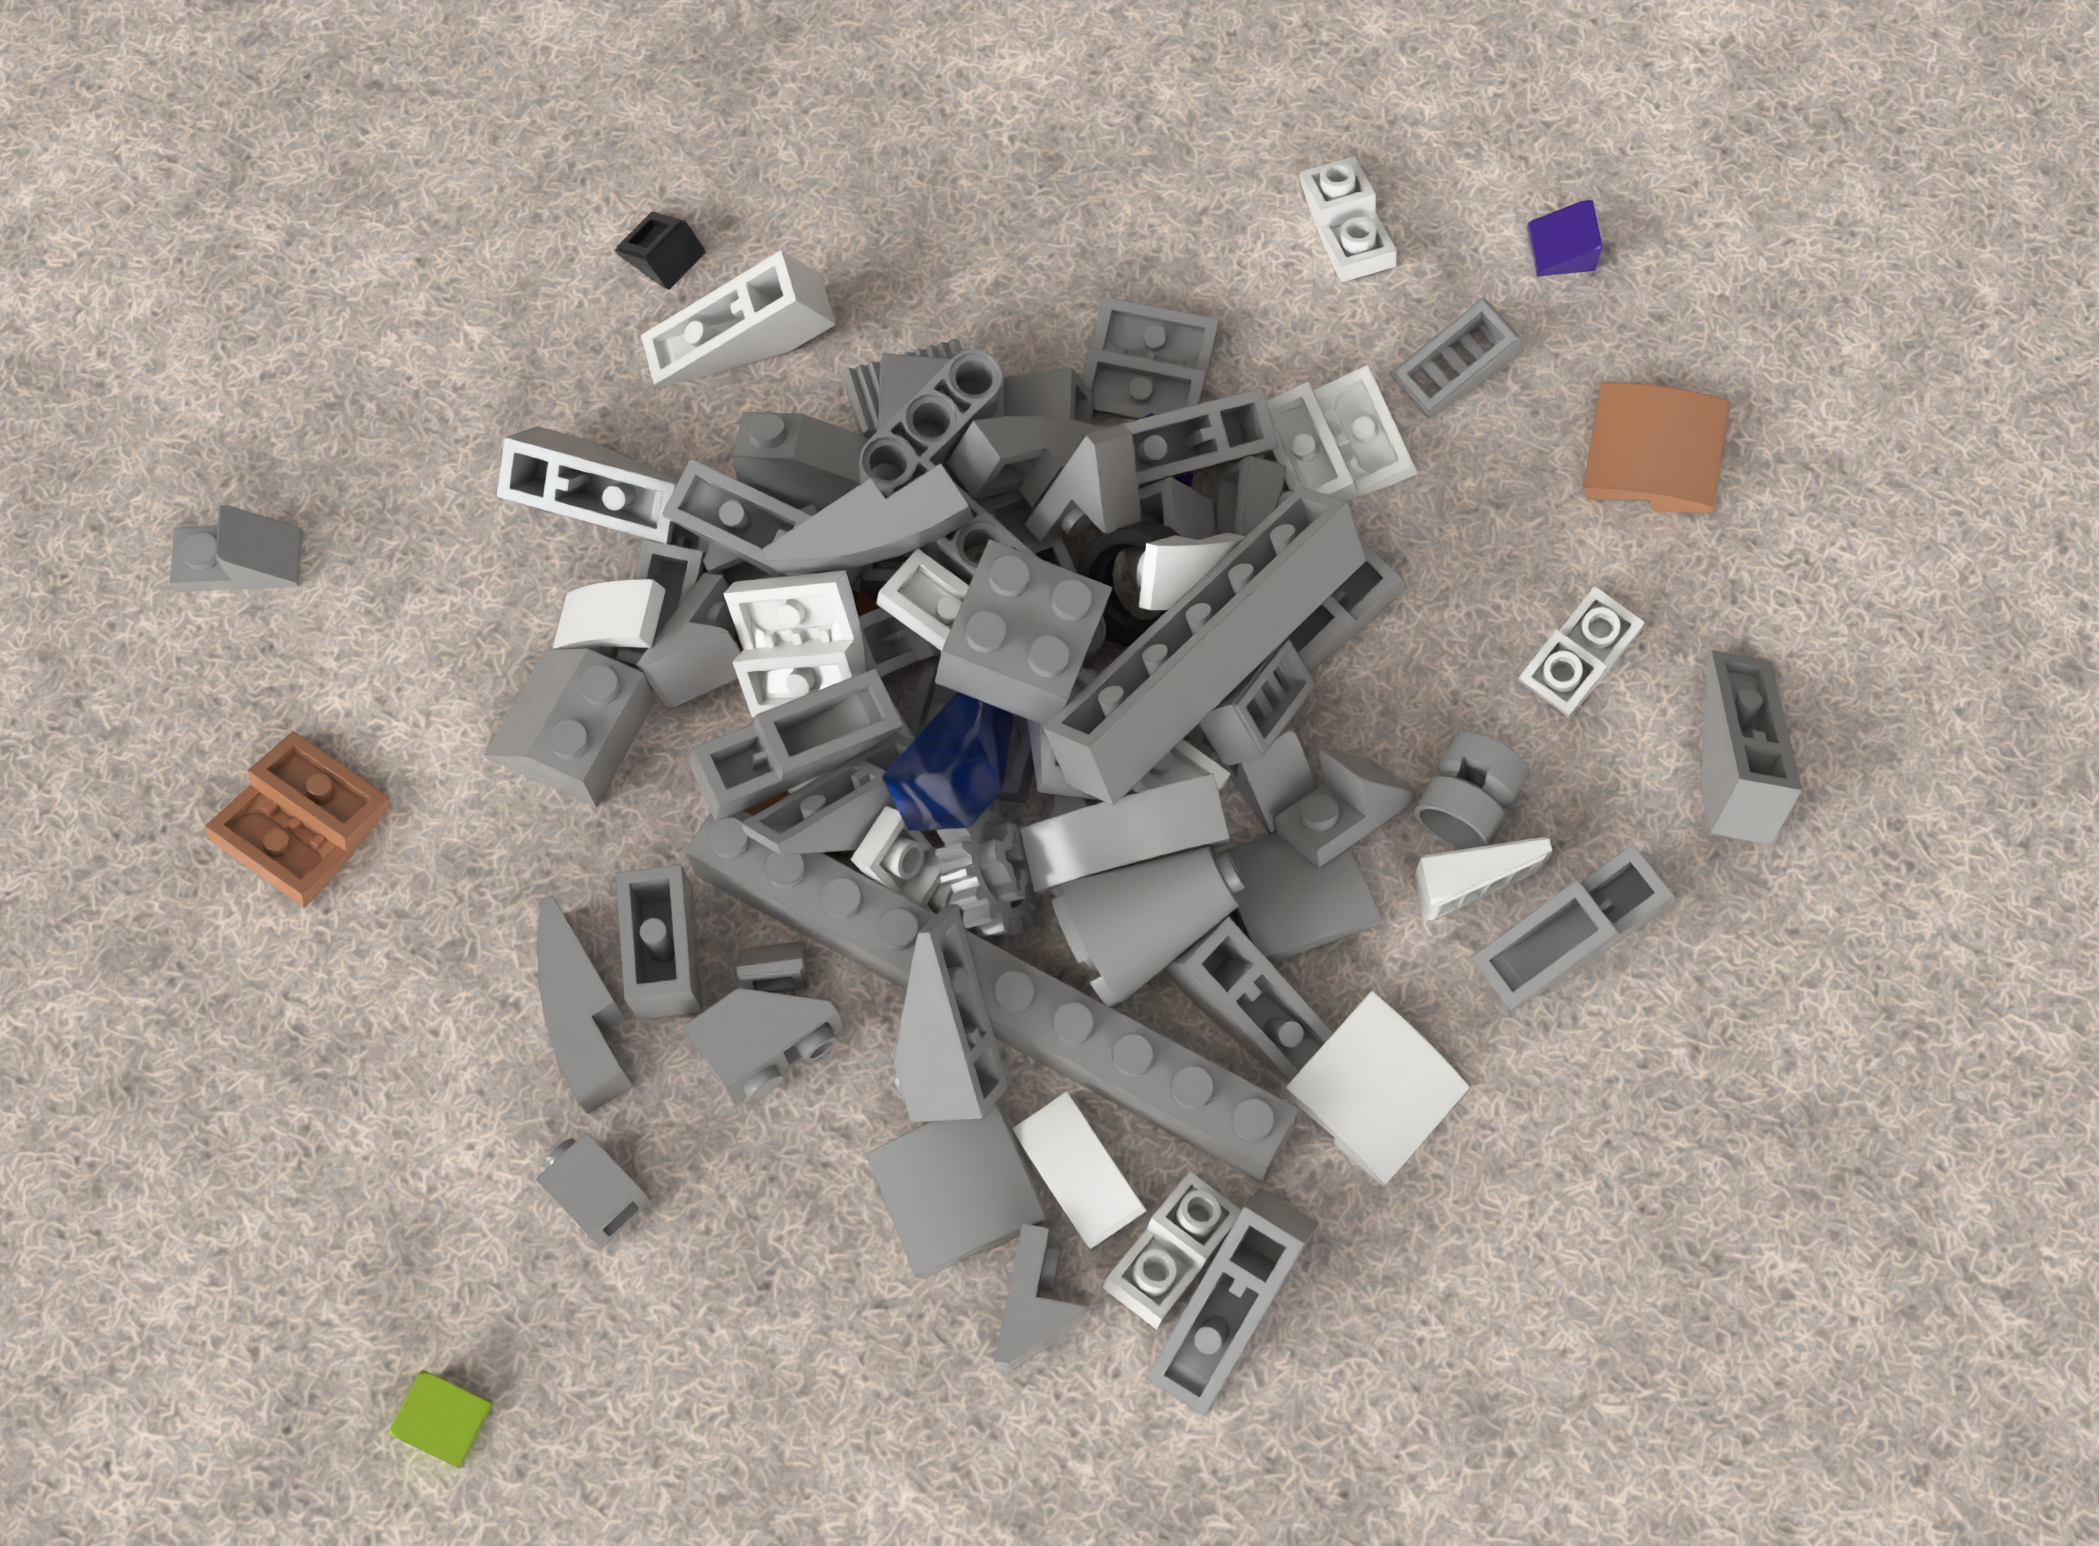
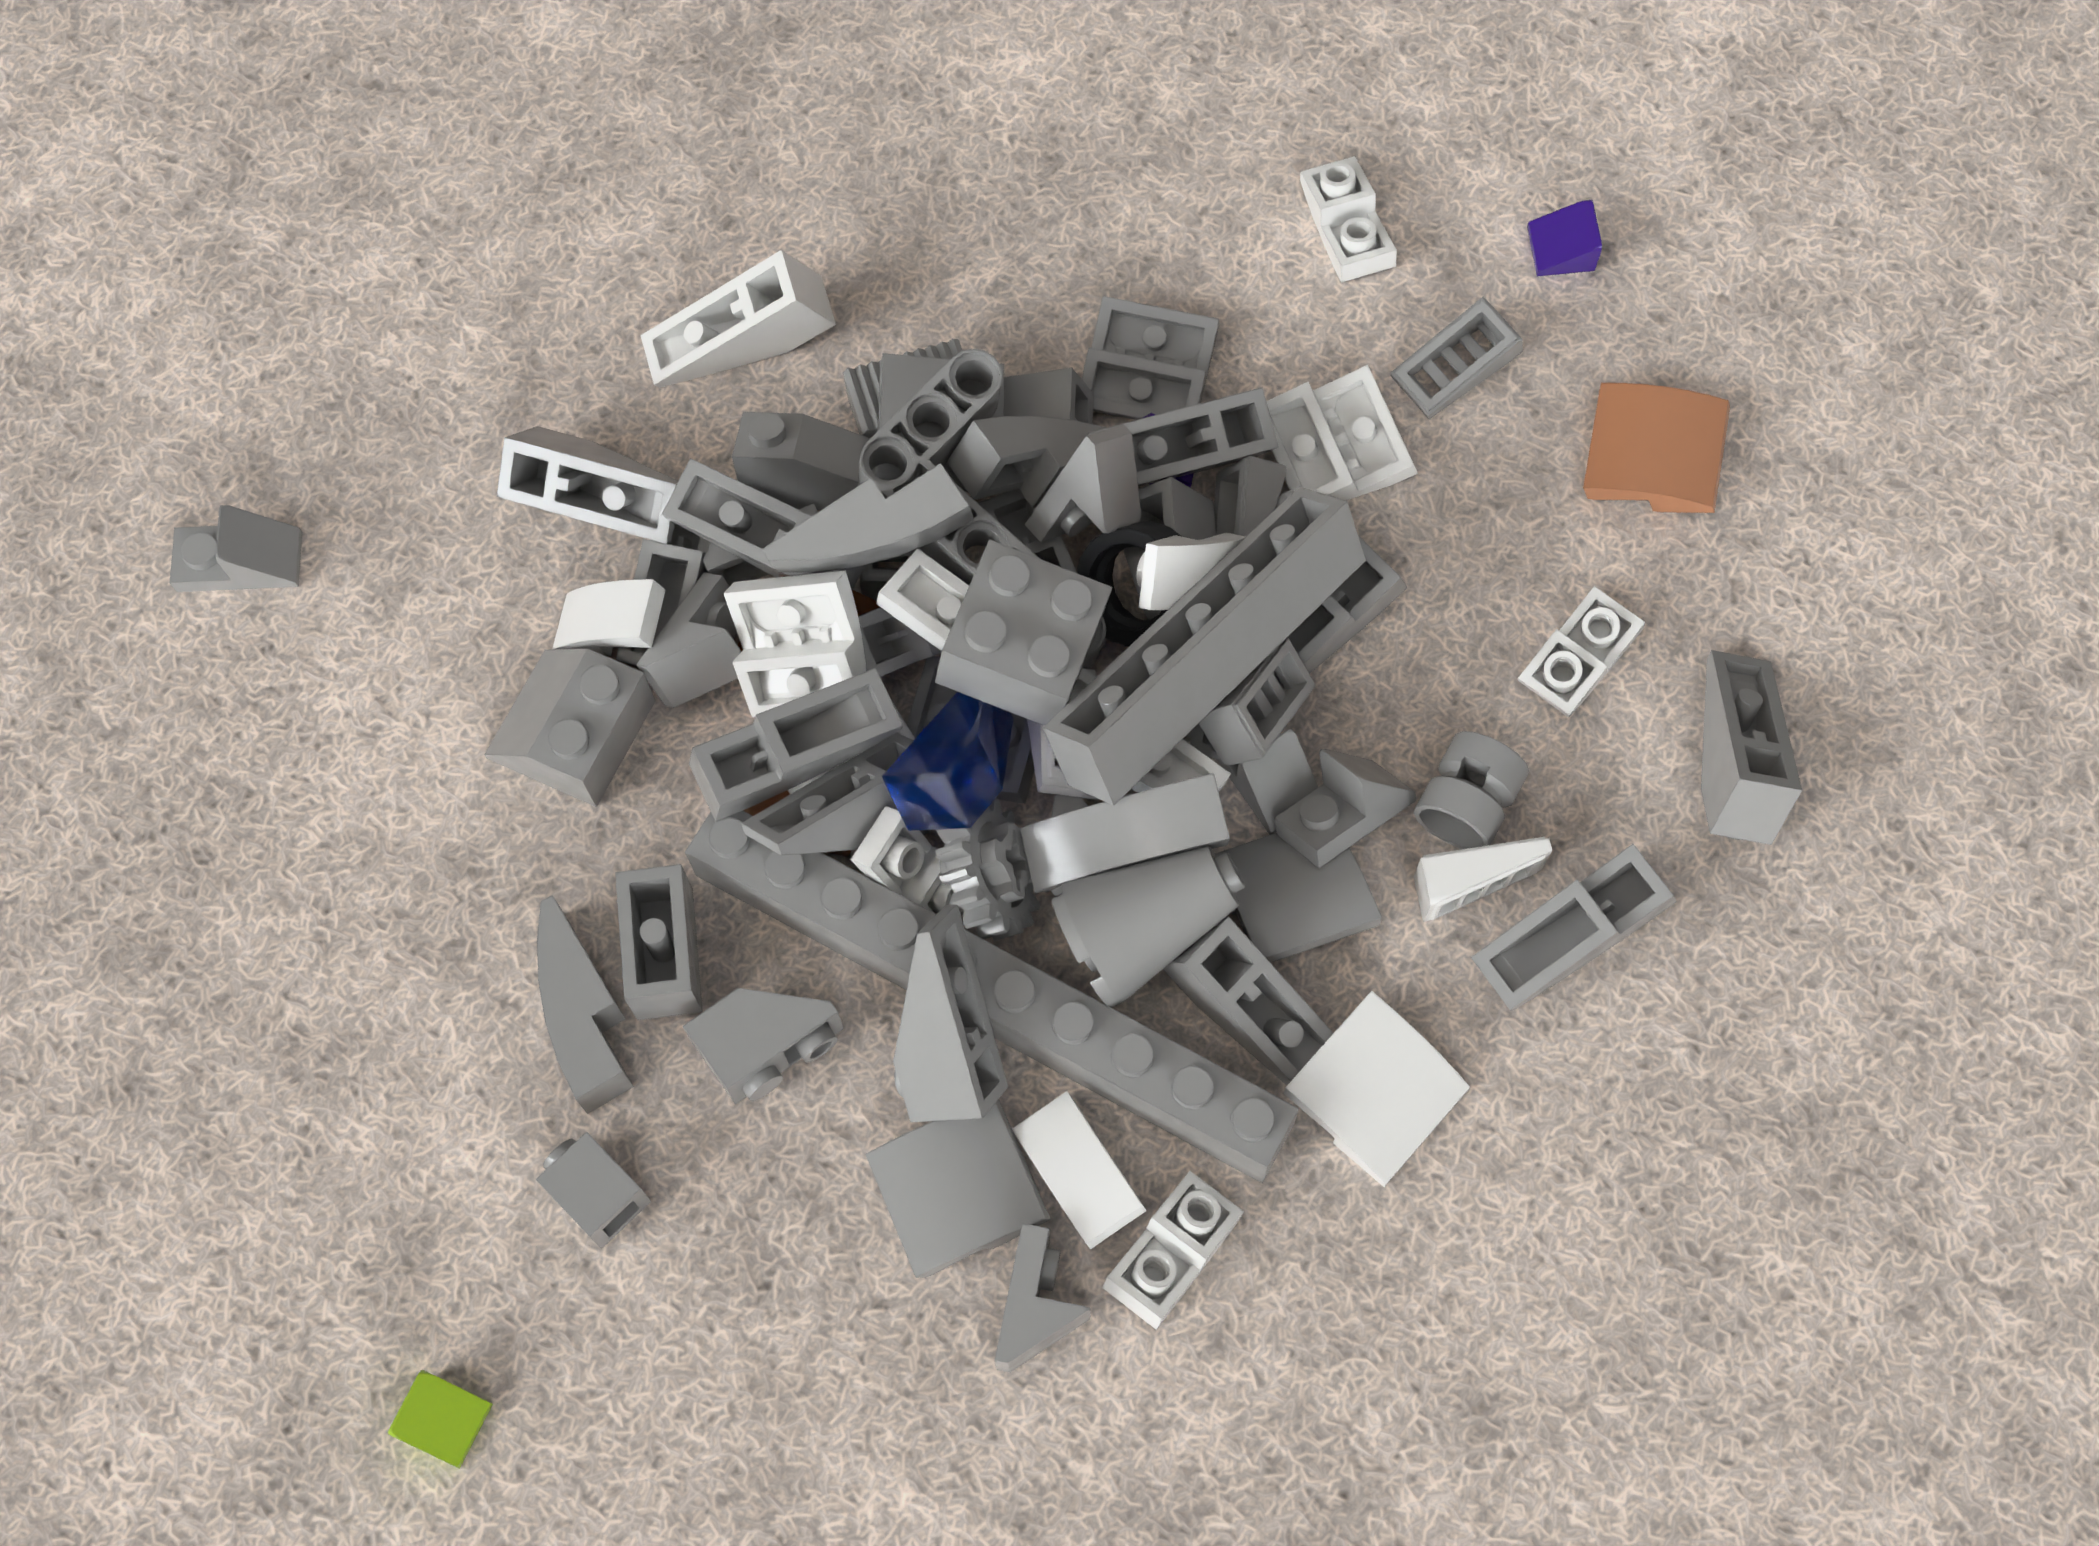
(298, 818): nougat slope -> none
(661, 248): black slope -> none
(774, 967): light grey slope -> none
(1231, 1300): light grey slope -> none

